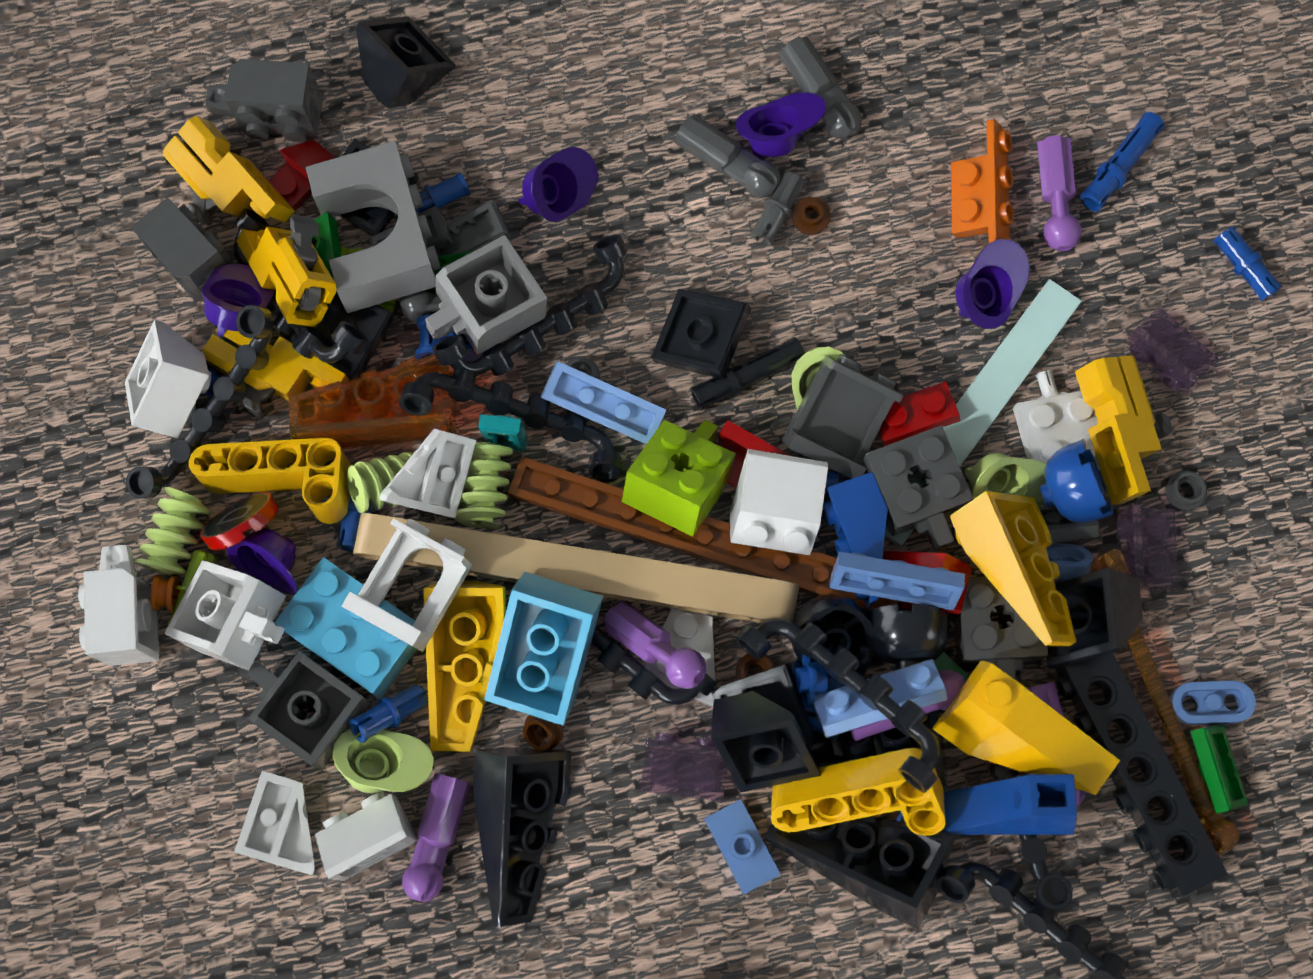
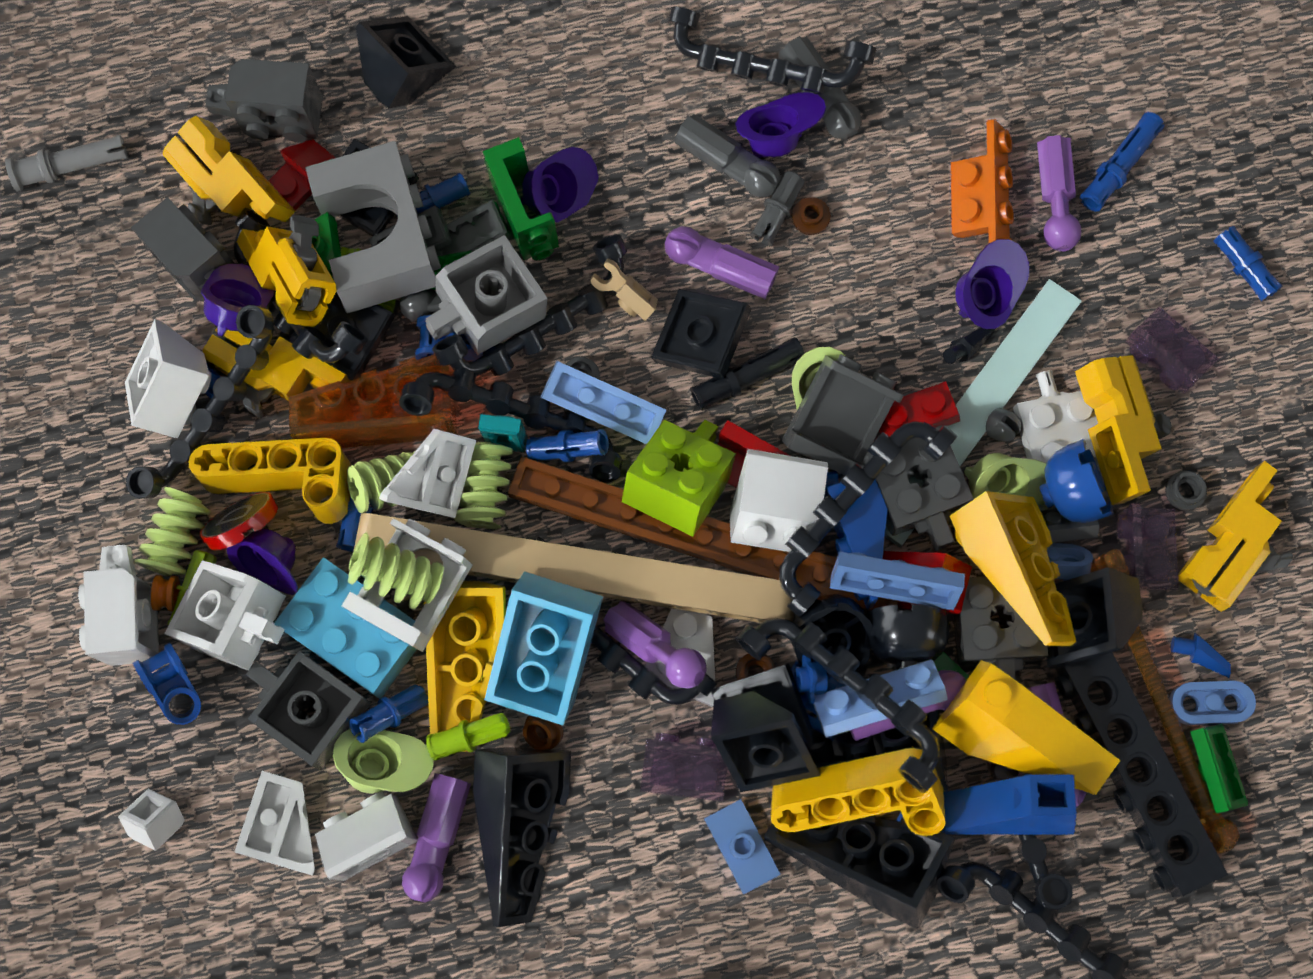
(48, 165): none -> light grey pin
(152, 819): none -> white slope
(168, 682): none -> blue piece
(395, 571): none -> yellowish green piece
(467, 736): none -> lime axle
(506, 170): none -> green panel
(567, 445): none -> blue pin
(631, 294): none -> tan plate
(721, 261): none -> medium lavender piece
(777, 70): none -> black bar
(832, 510): none -> black bar
(967, 345): none -> black bar
(1003, 431): none -> dark grey hinge
(1201, 653): none -> blue bar
(1241, 544): none -> yellow plate

